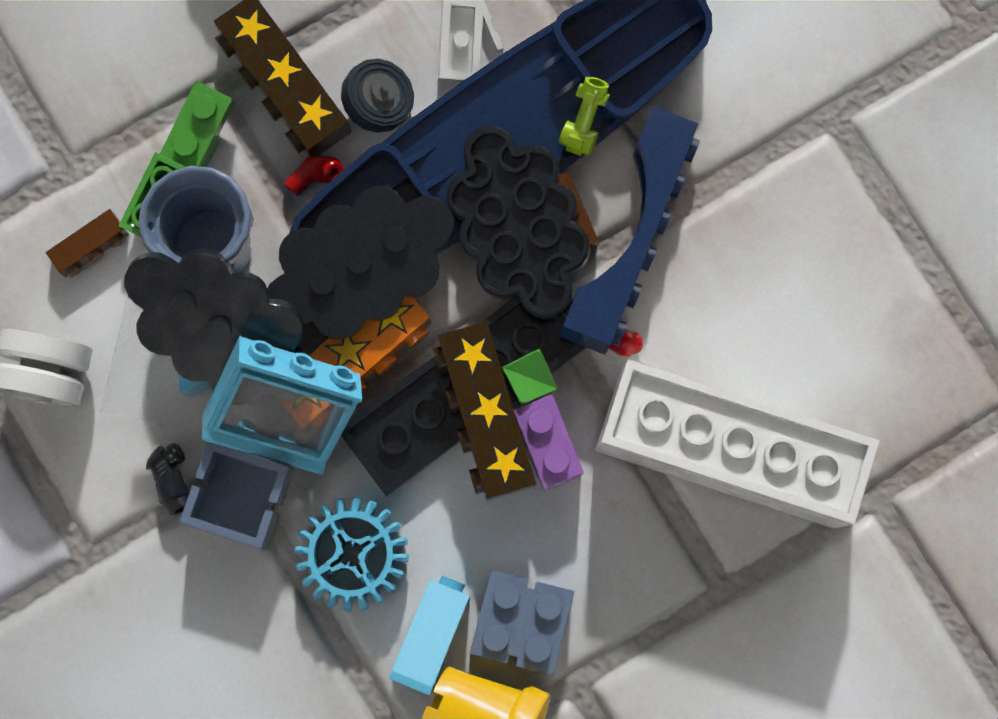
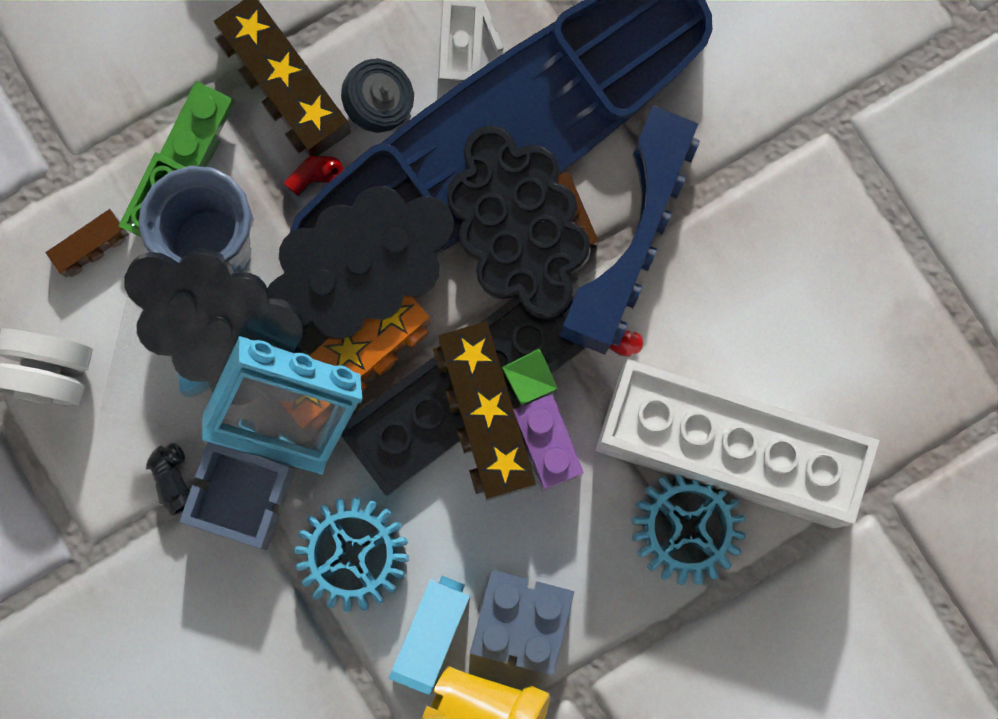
(577, 135): lime bar -> none
(703, 542): none -> medium azure gear

